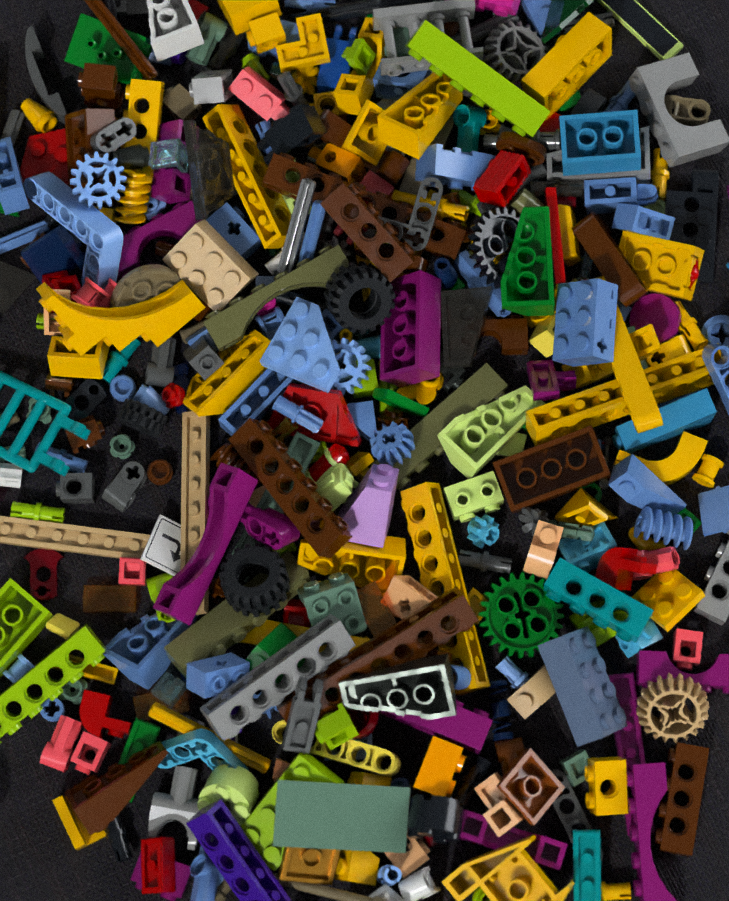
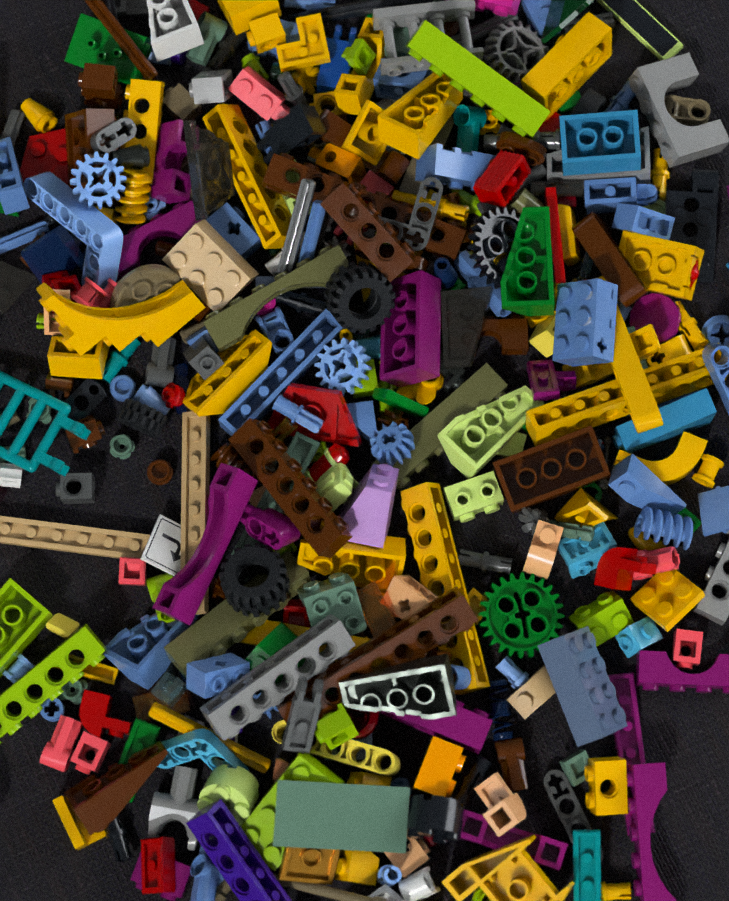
(34, 52): dark grey slope -> none
(37, 512): lime pin -> none
(38, 559): dark red piece -> none
(76, 464): medium blue pin -> none
(110, 599): clear orange tile -> none
(122, 490): dark grey piece -> none
(168, 154): clear light blue bracket -> none
(303, 347): light blue plate -> none
(359, 464): yellow tile -> none
(483, 531): medium azure gear -> none
(530, 786): dark orange slope -> none
(566, 574): teal brick -> none
(669, 694): tan gear -> none
(696, 759): reddish brown brick -> none

